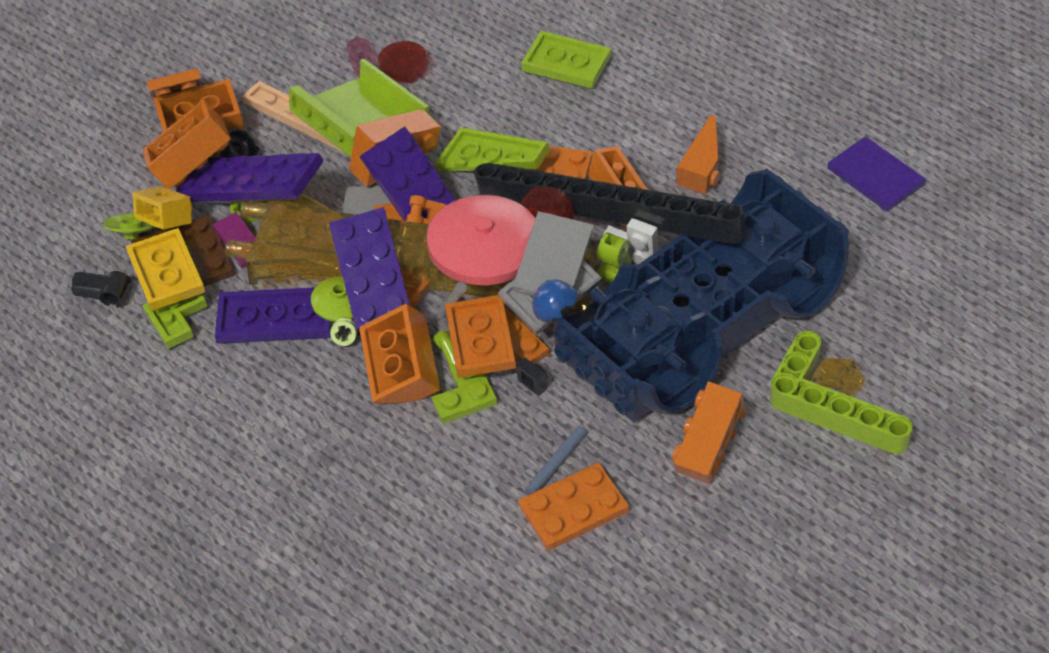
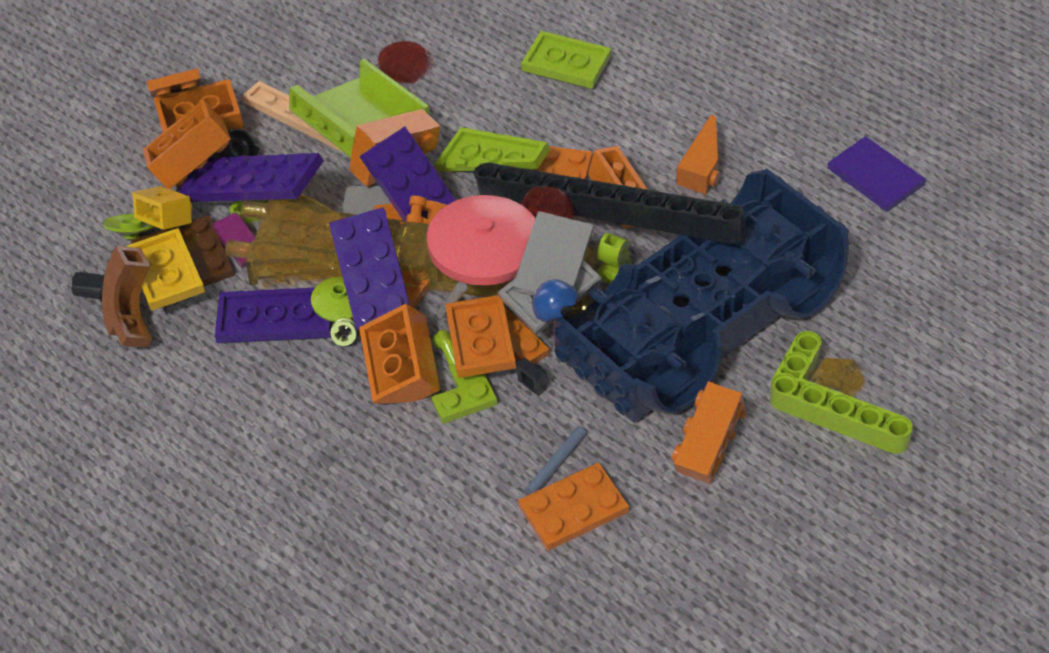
(121, 296): none -> dark orange arch
(170, 320): lime plate -> none
(355, 57): clear pink beam -> none
(641, 237): white plate -> none

